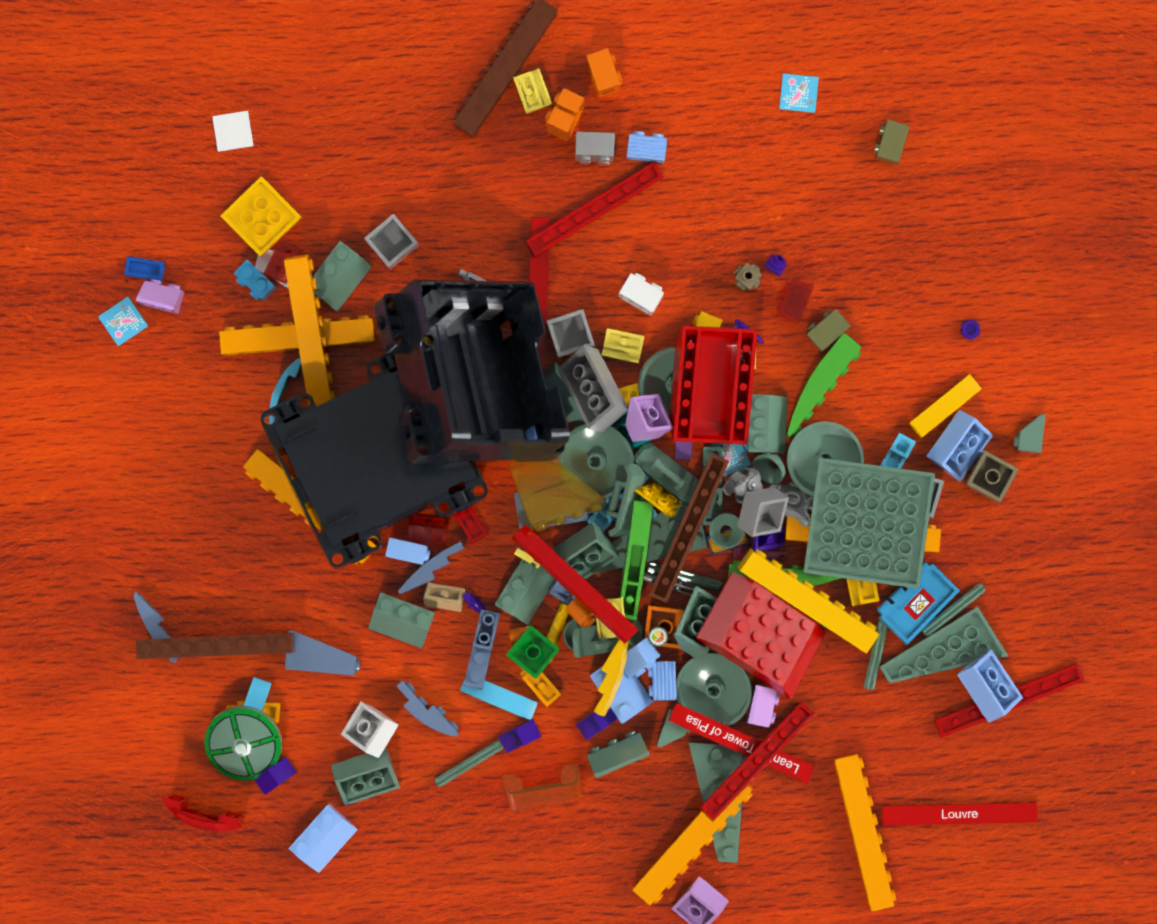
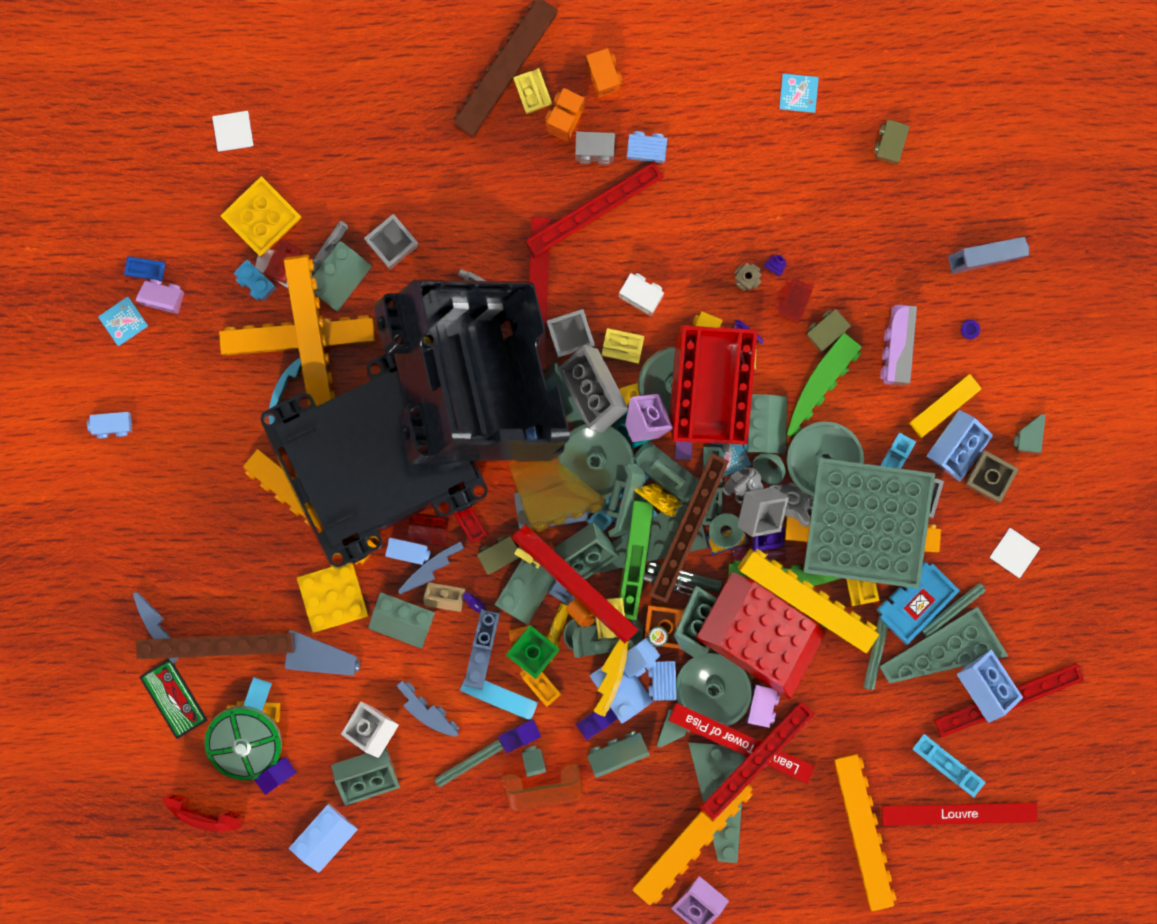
(110, 423): none -> light blue brick
(173, 698): none -> sticker
(329, 245): none -> light grey piece
(332, 597): none -> yellow plate
(498, 555): none -> olive brick
(533, 761): none -> sand green slope
(899, 346): none -> lavender piece
(948, 765): none -> medium azure slope
(988, 255): none -> sand blue slope
(1014, 552): none -> white sticker

